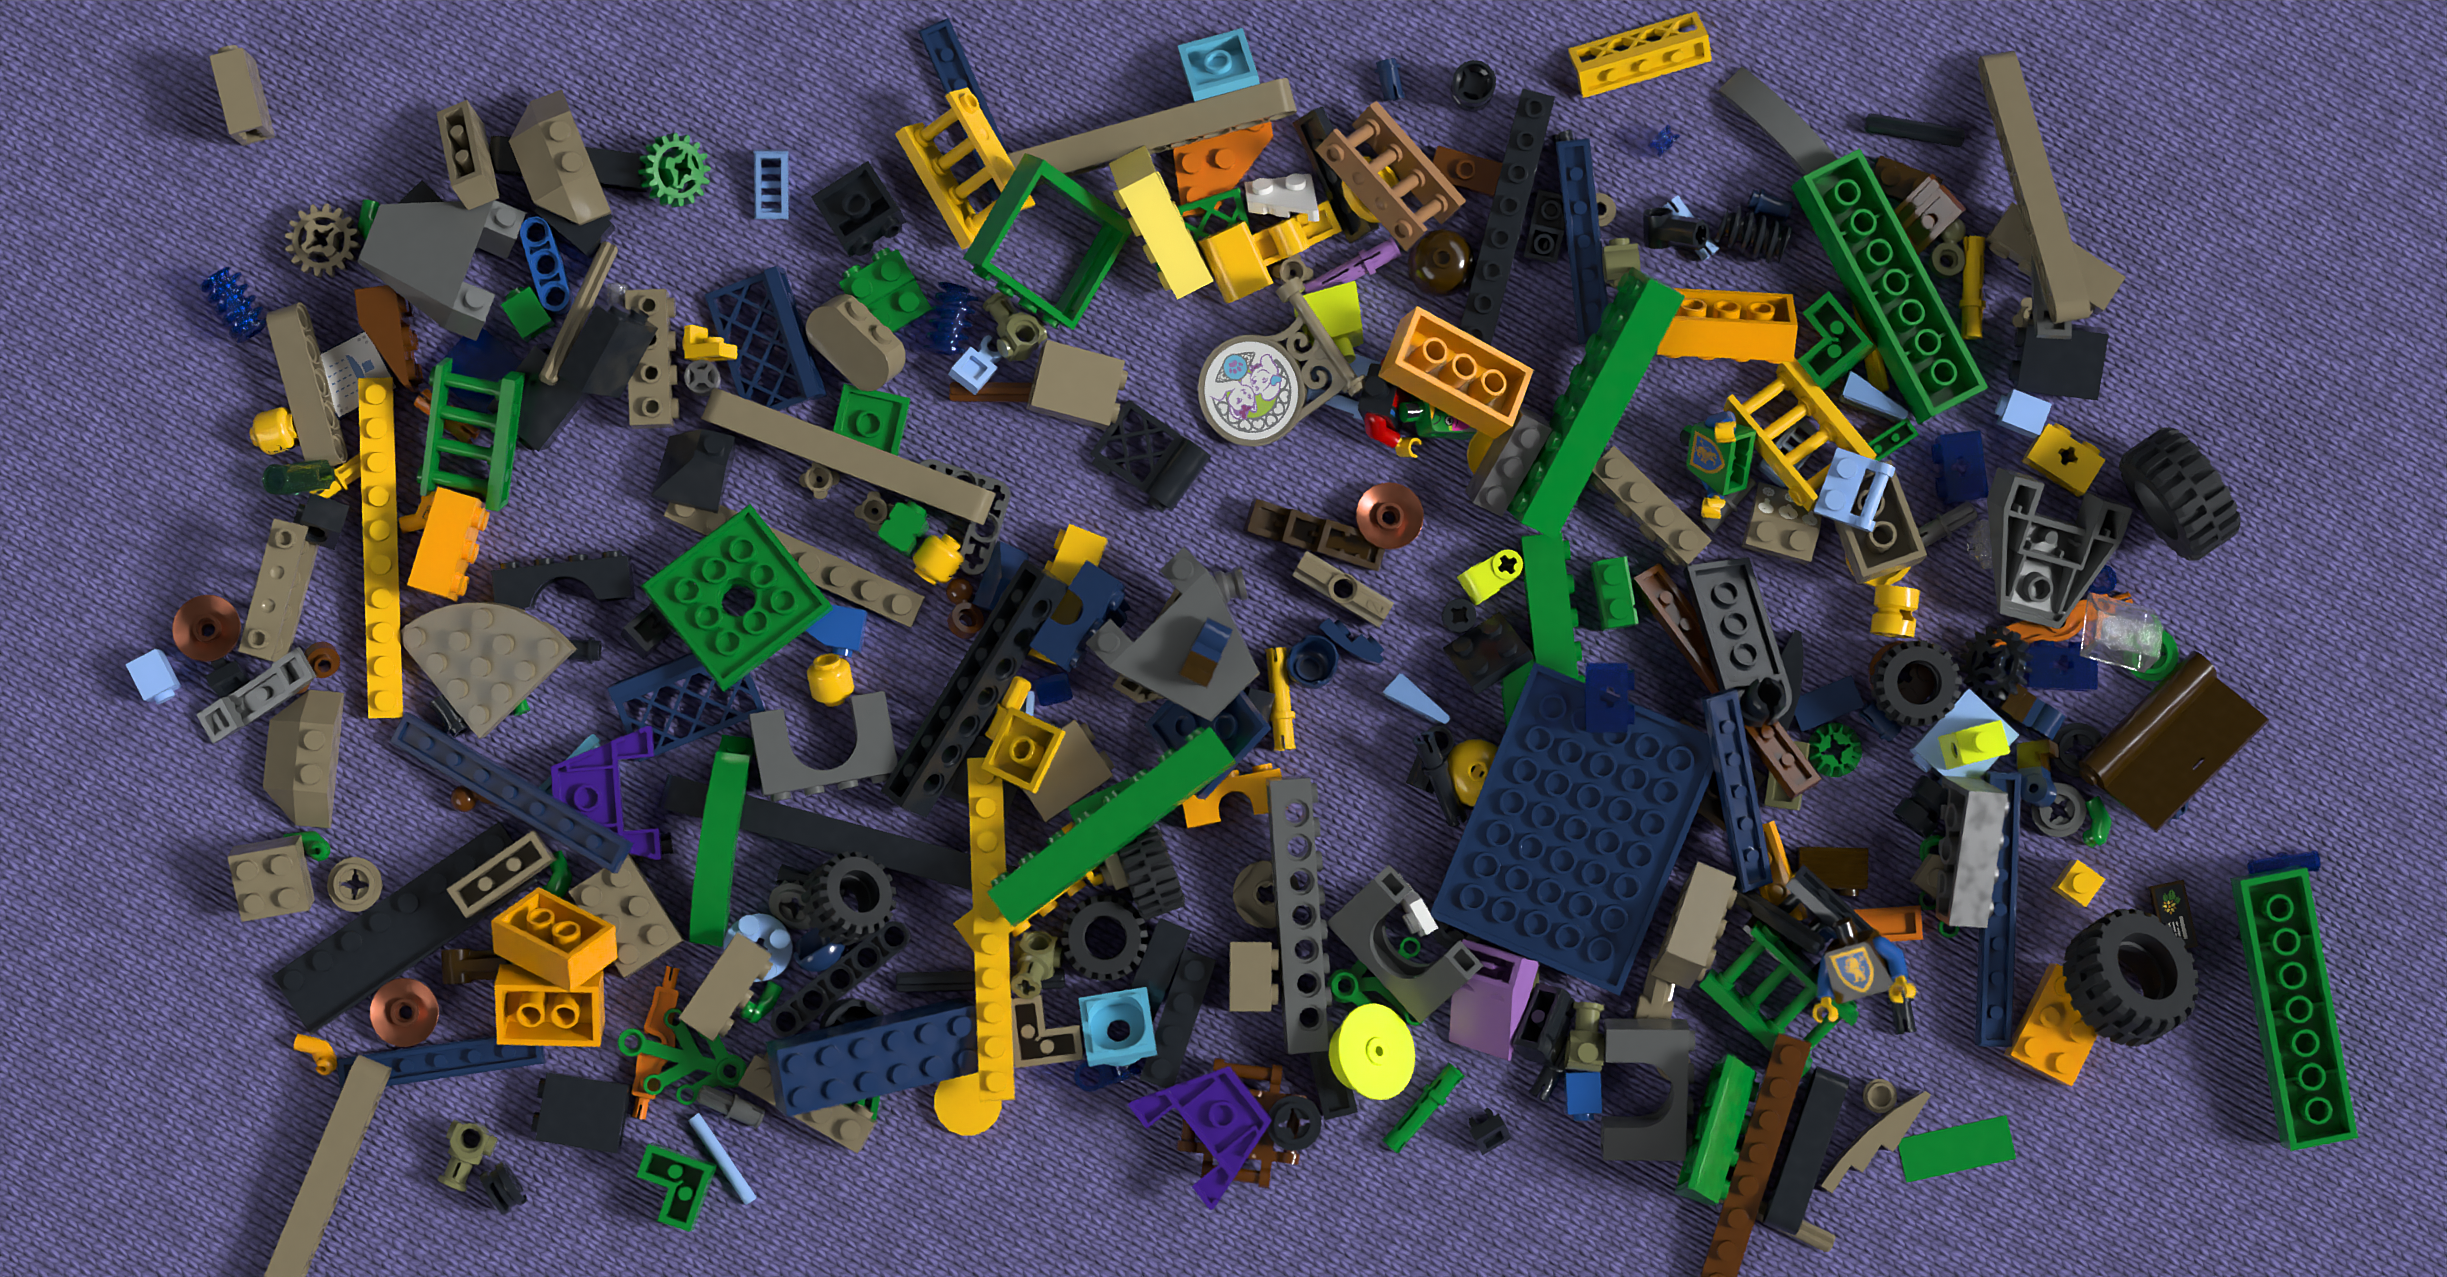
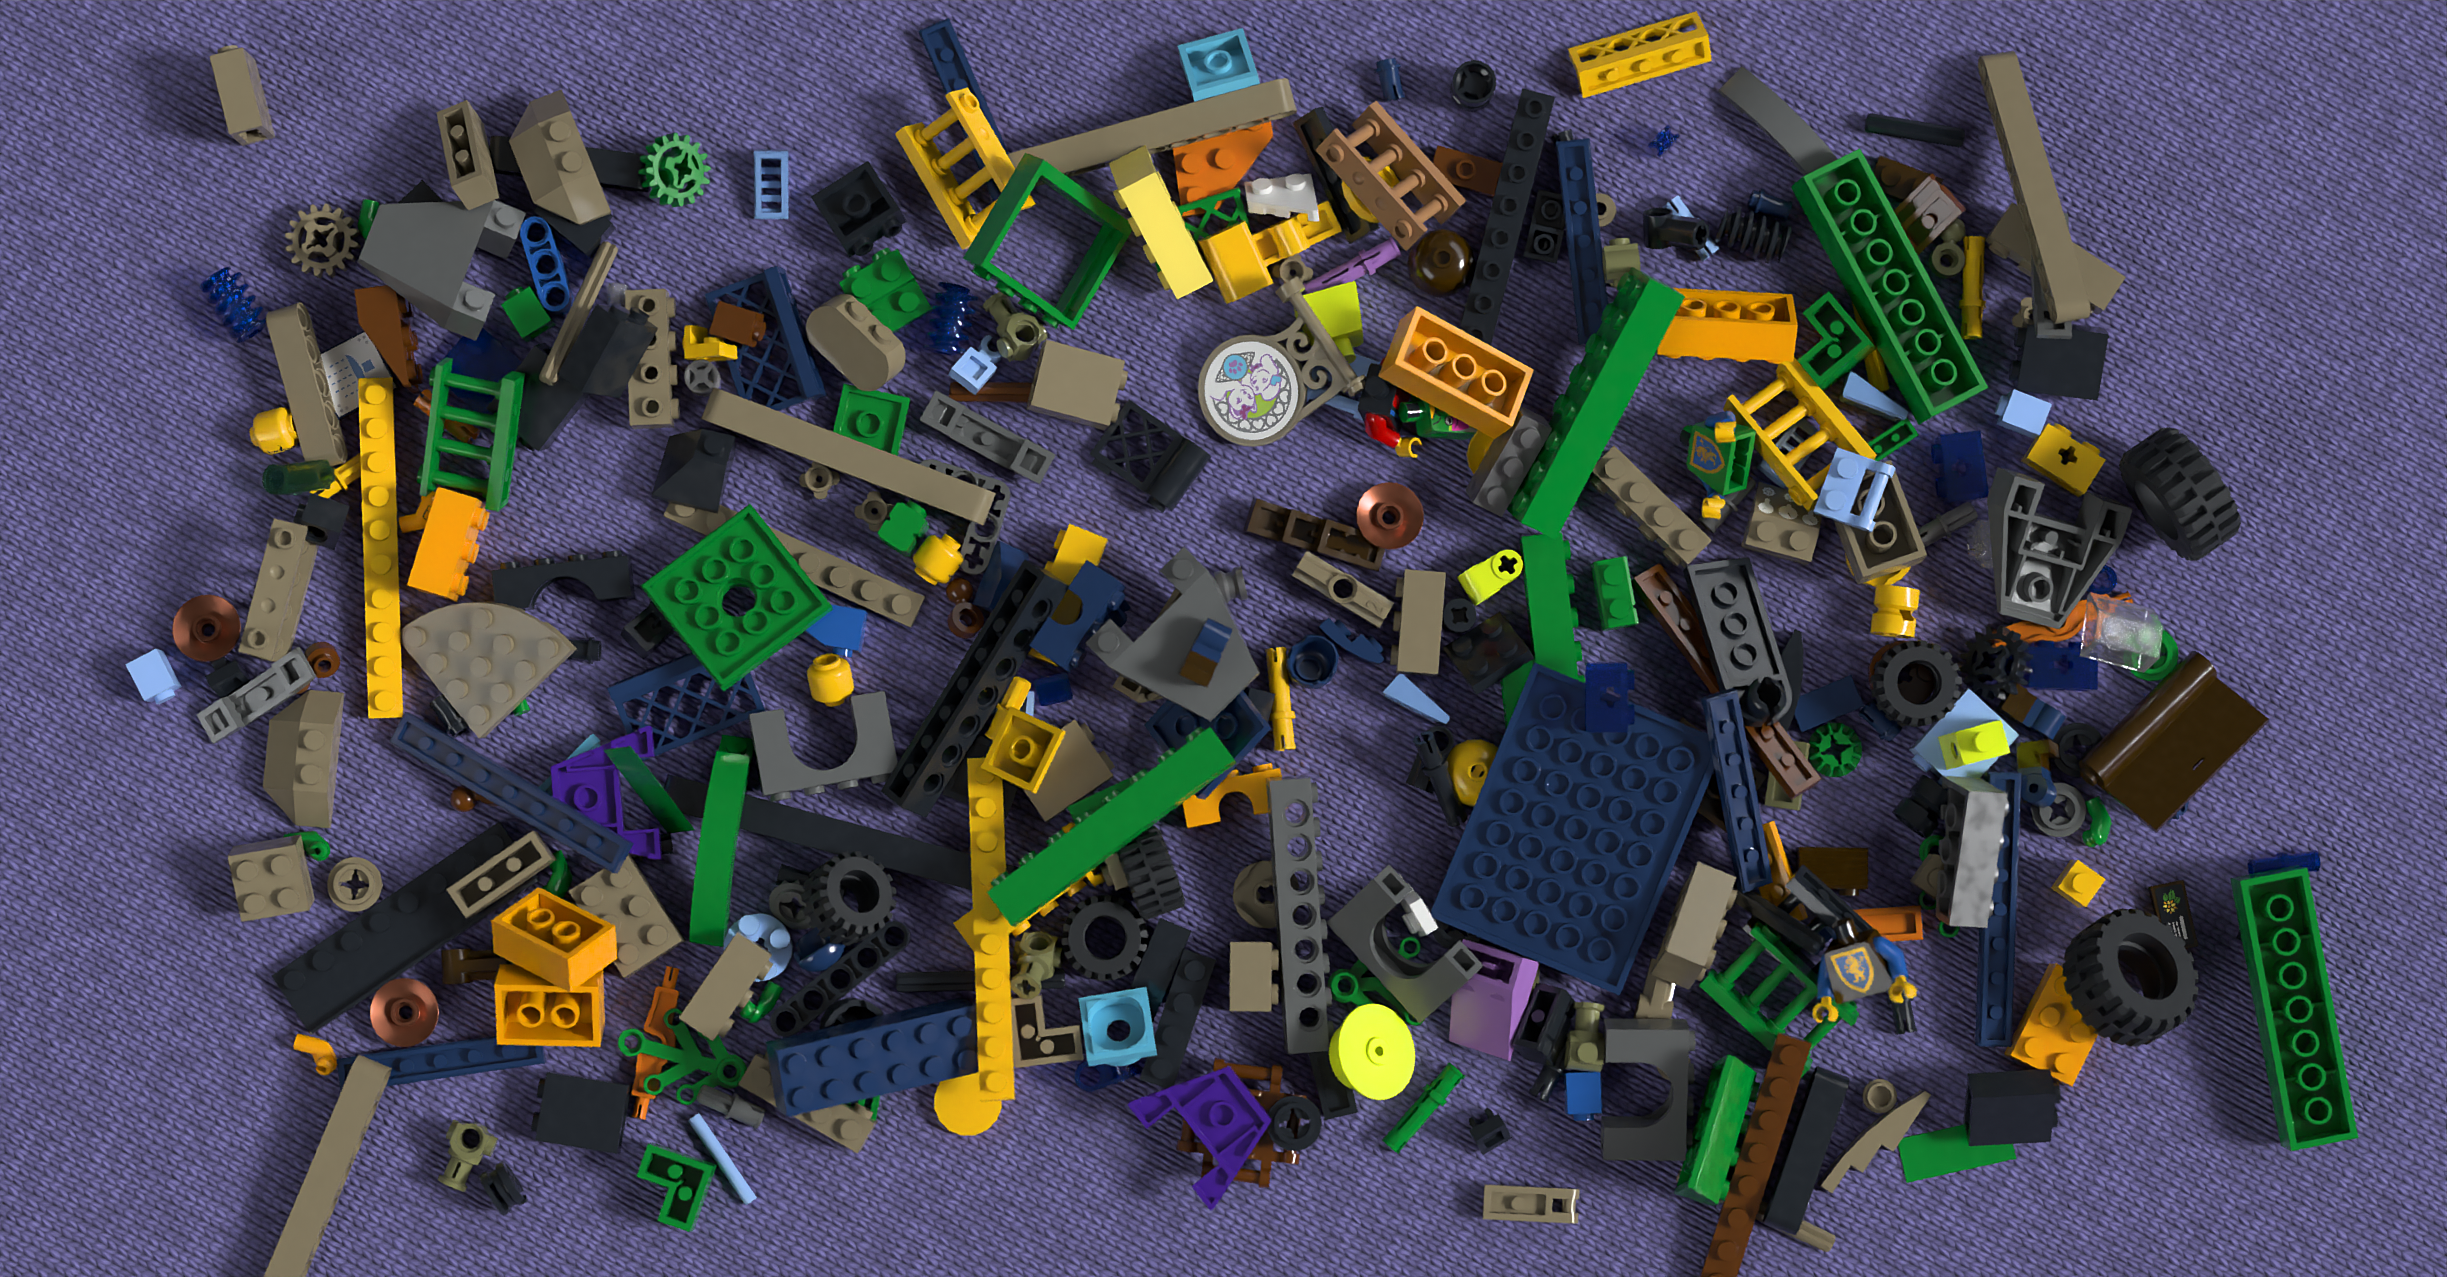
(649, 789): none -> green sticker
(738, 324): none -> reddish brown brick
(987, 438): none -> dark grey slope
(1418, 622): none -> dark tan brick
(1529, 1203): none -> dark tan plate
(2010, 1107): none -> black brick

